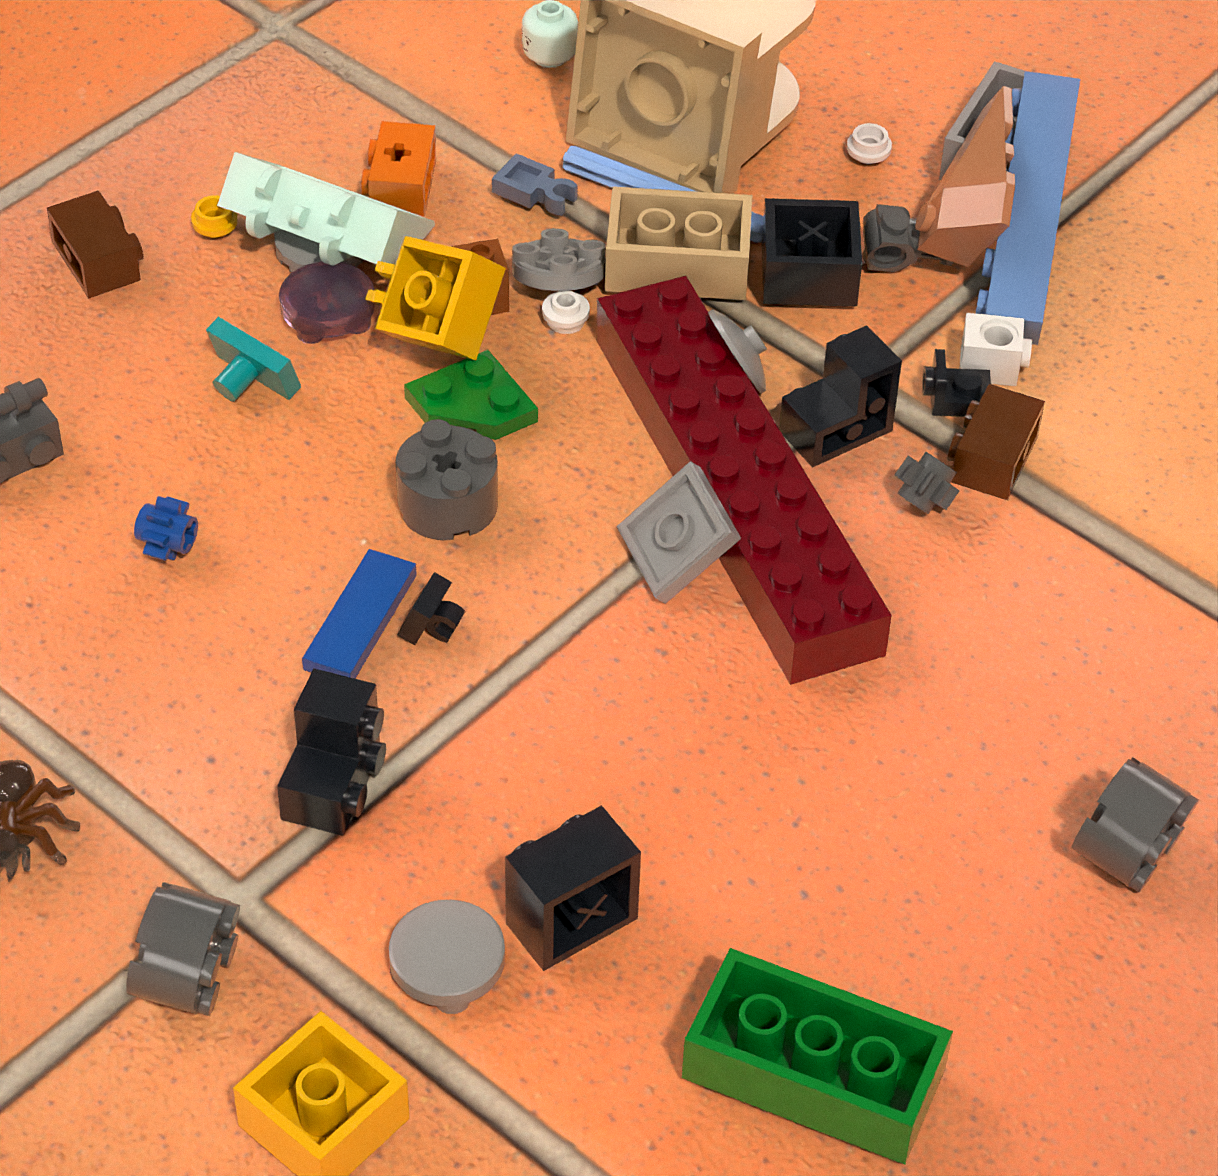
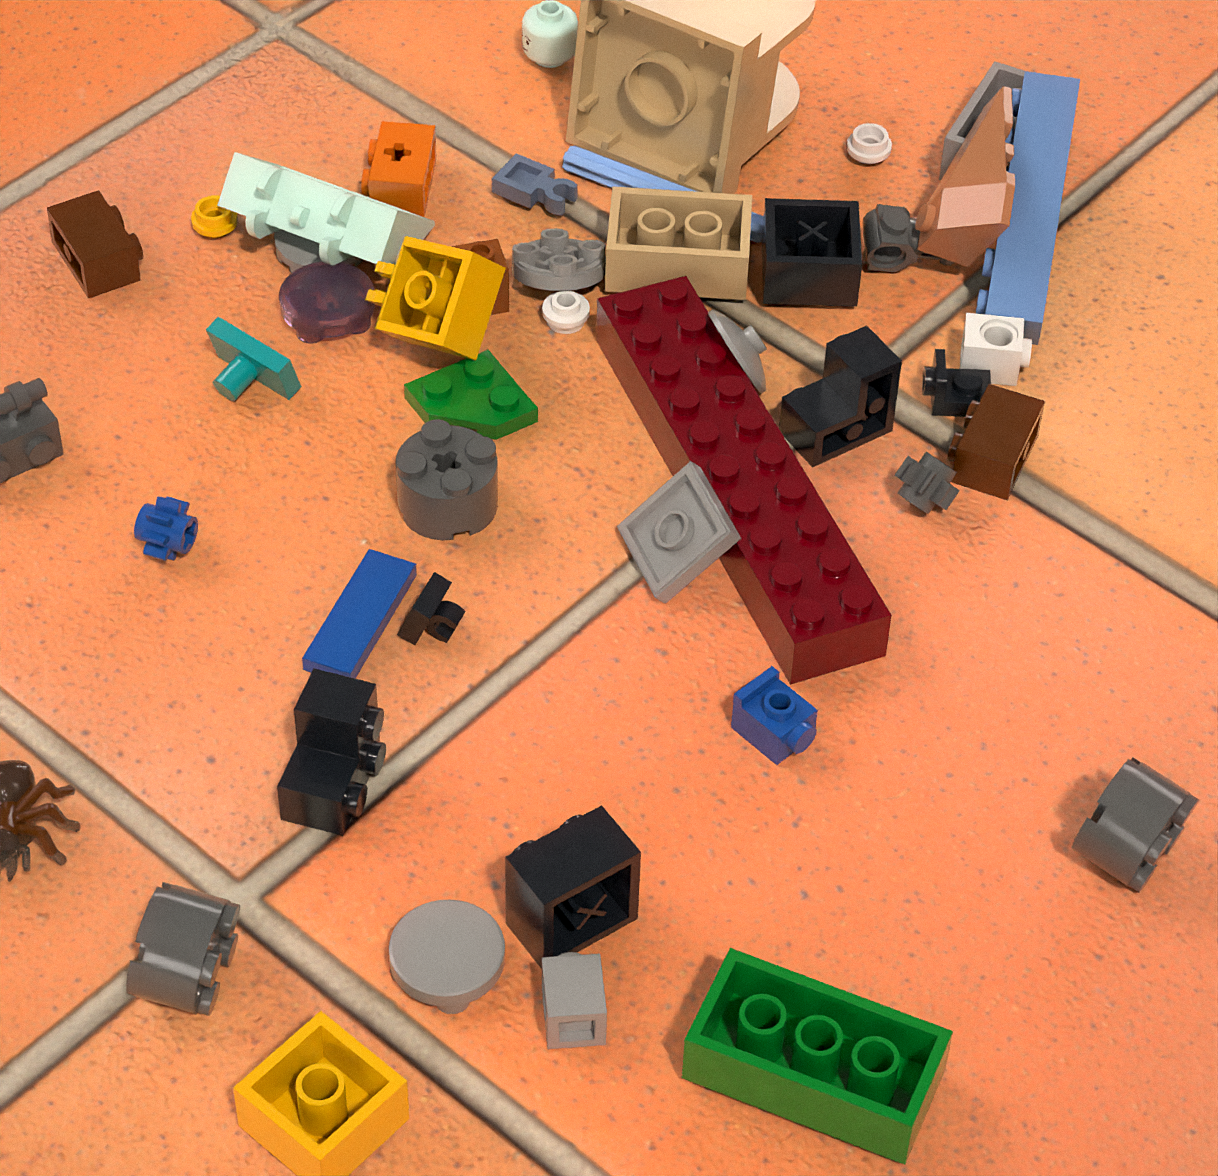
(574, 1000): none -> light grey brick
(773, 717): none -> blue brick

